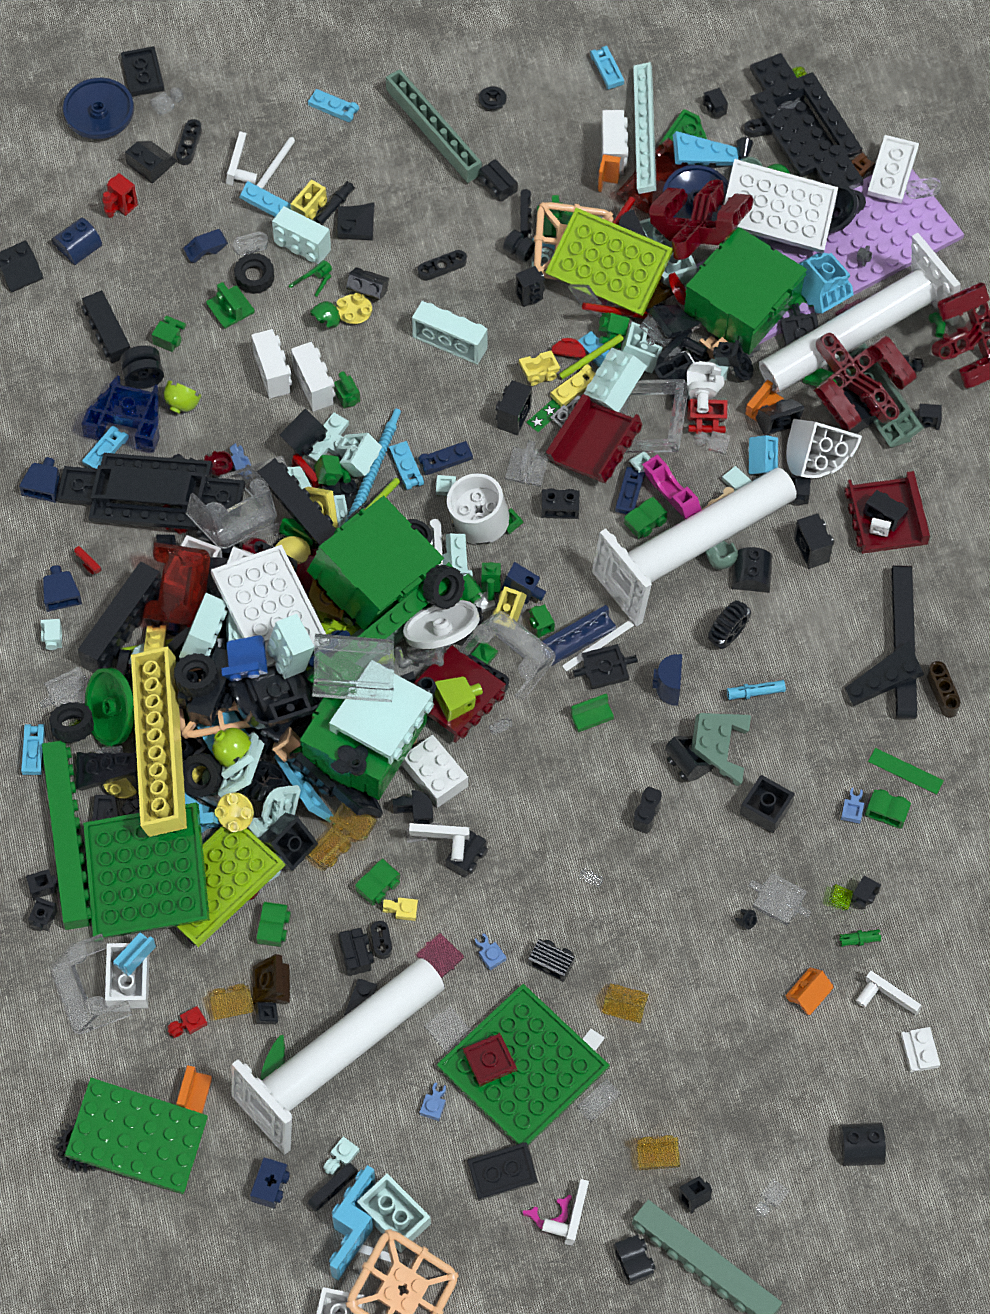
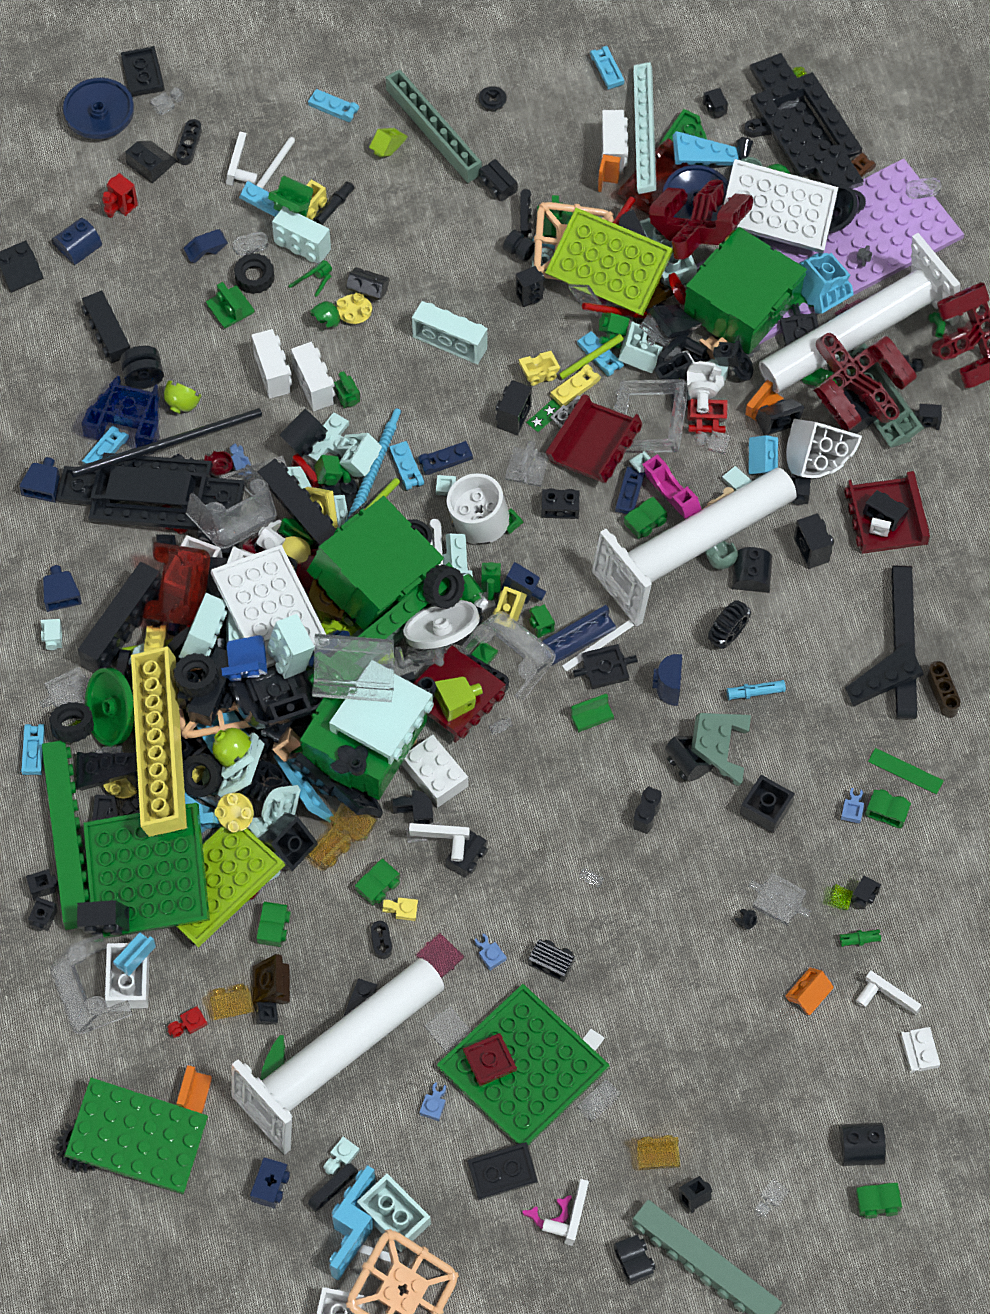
(89, 564): red tile -> none
(103, 917): none -> black brick
(164, 443): none -> black piece
(168, 333): green brick -> none
(268, 537): none -> white bracket
(292, 195): none -> green bracket
(355, 952): black brick -> none
(356, 222): black plate -> none
(387, 141): none -> lime slope
(456, 264): black beam -> none
(569, 347): red tile -> none
(615, 379): light aqua brick -> none
(625, 1003): clear yellow bracket -> none
(879, 1200): none -> green brick
(893, 169): white plate -> none

